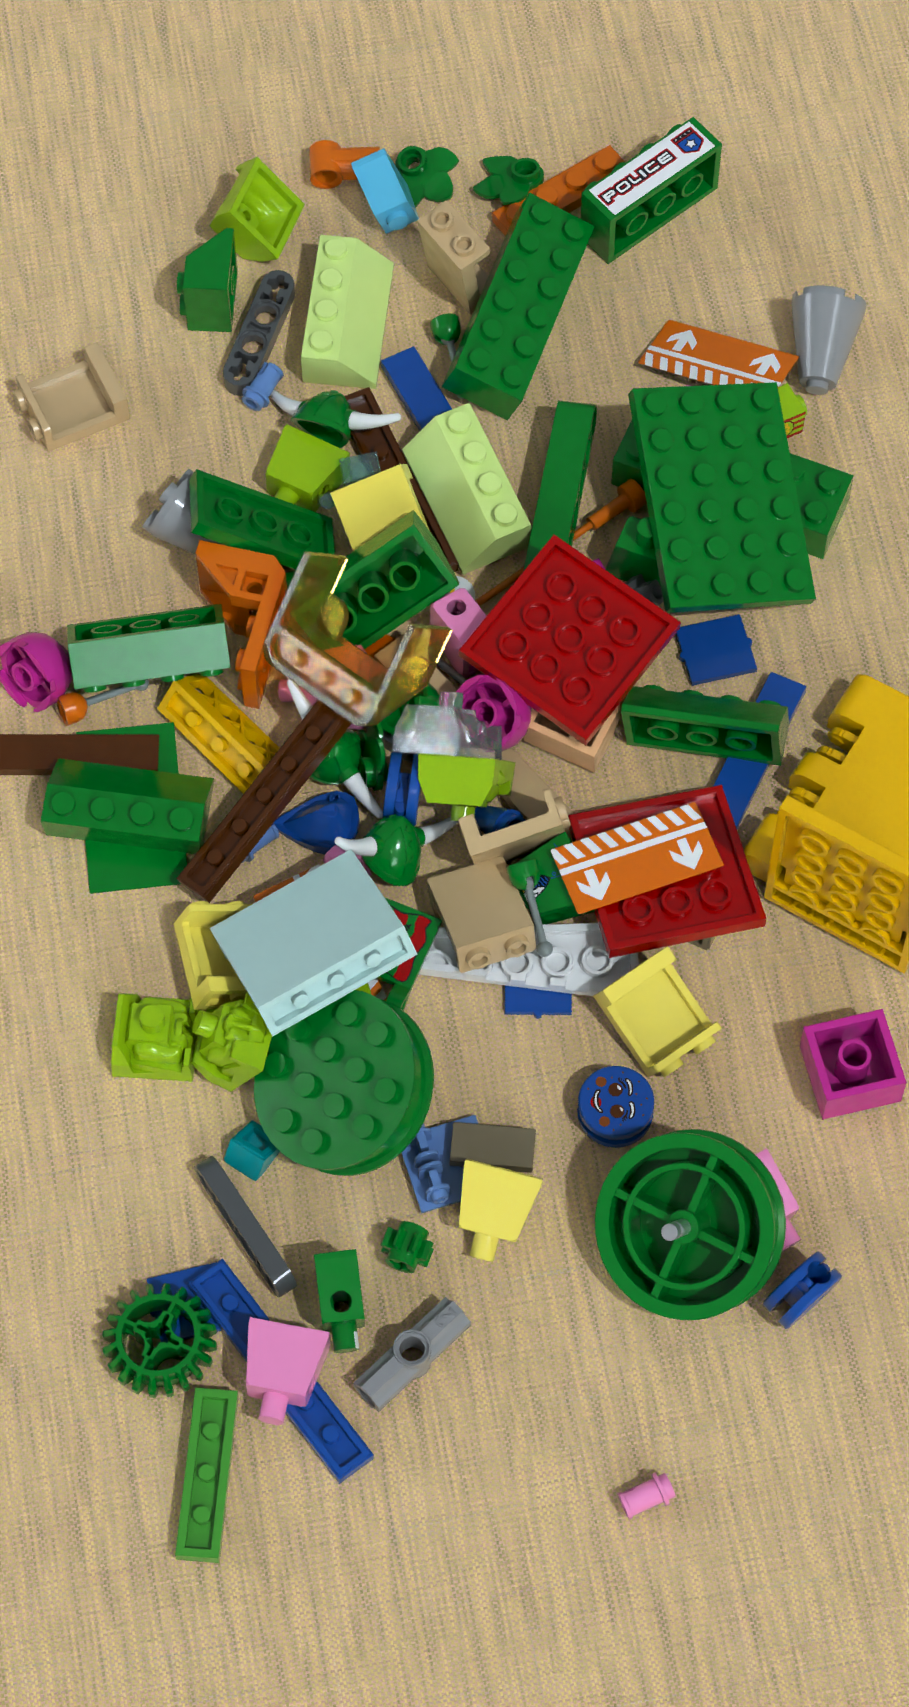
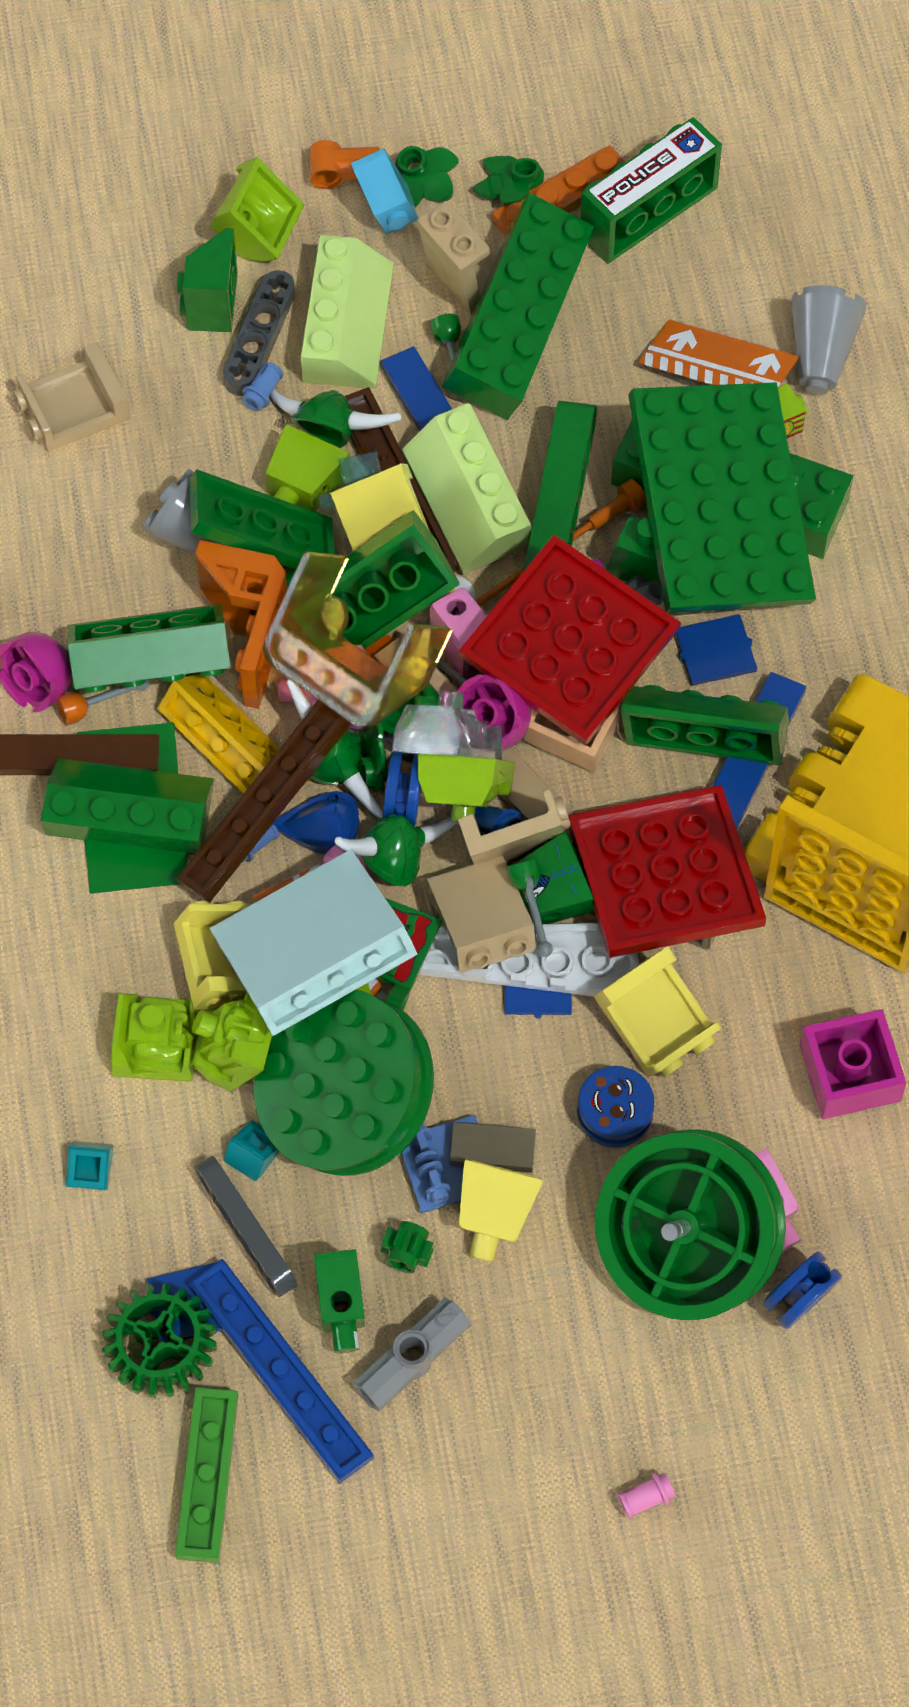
(89, 1165): none -> teal slope
(283, 1365): bright pink torso -> none
(636, 858): orange sticker -> none

